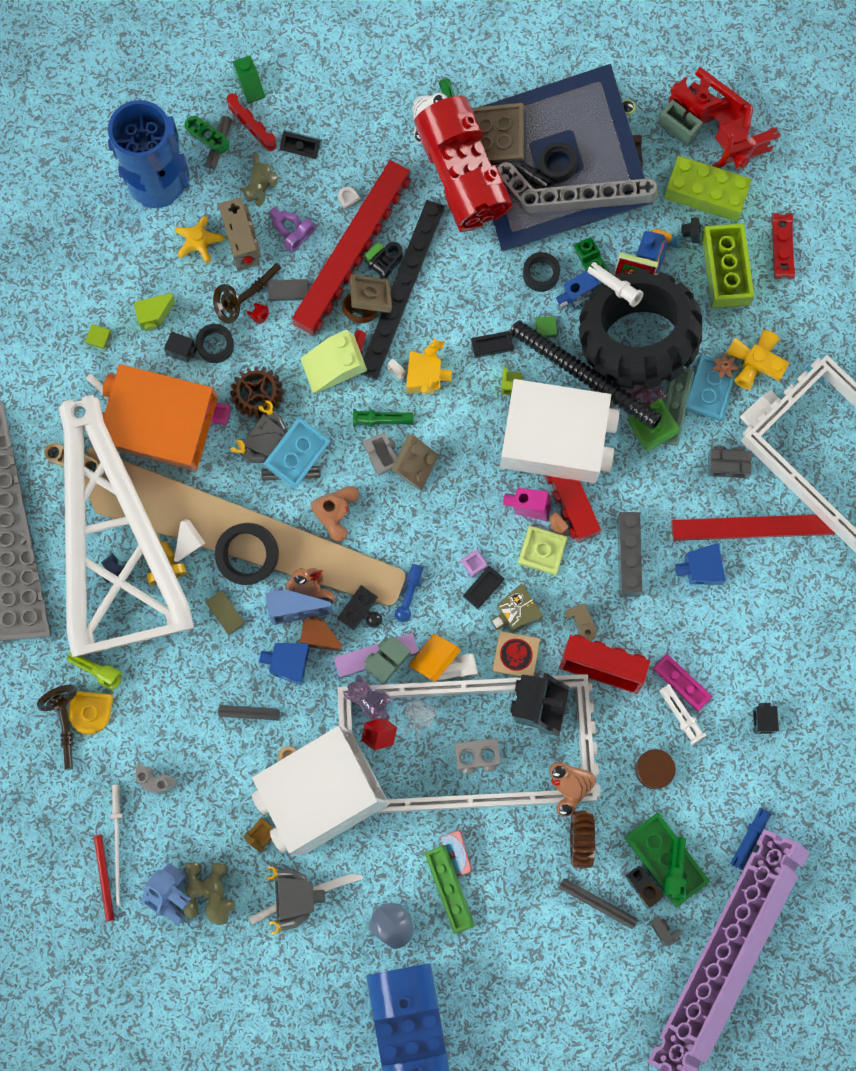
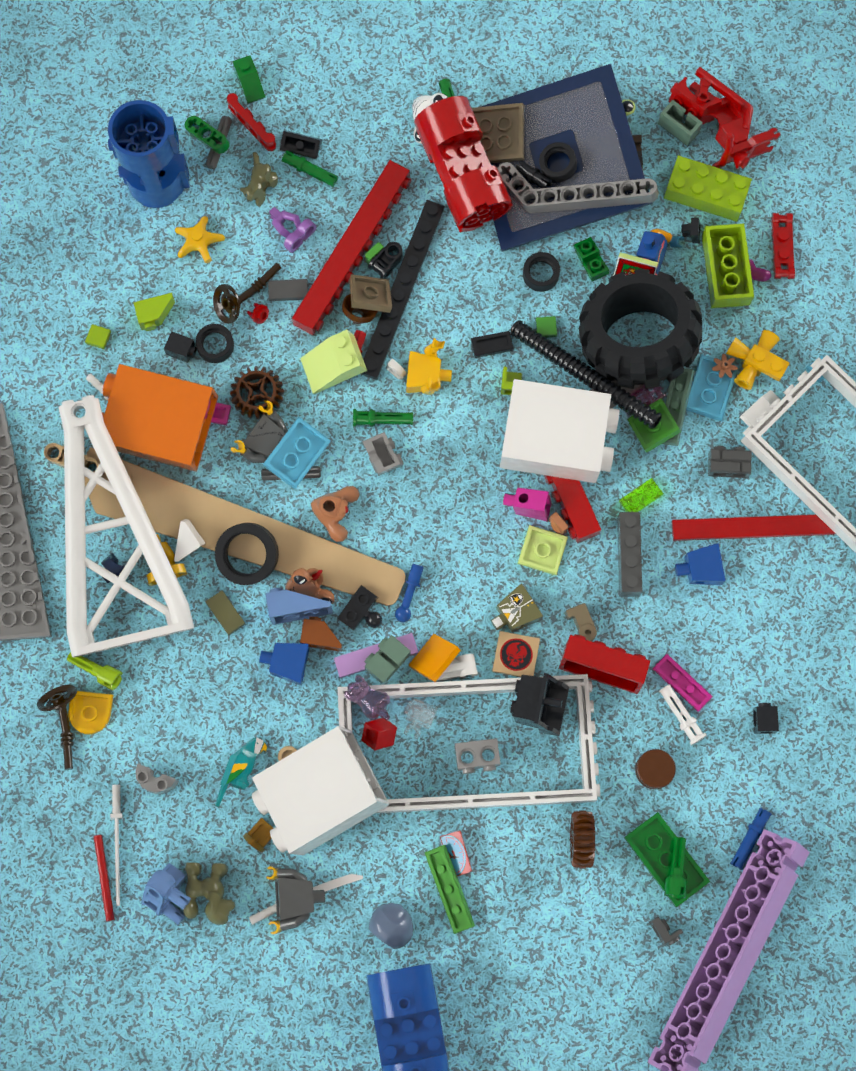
(240, 233): dark tan piece -> none
(240, 766): none -> teal animal
(249, 712): dark grey axle -> none
(305, 166): none -> green pin
(348, 197): white tile -> none
(415, 462): dark tan plate -> none
(474, 563): lavender tile -> none
(483, 587): black tile -> none
(572, 783): nougat head -> none
(578, 290): blue torso -> none
(598, 903): dark grey axle -> none
(621, 288): white pin -> none
(641, 496): none -> clear neon green plate
(644, 887): leg -> none
(759, 274): none -> magenta arm

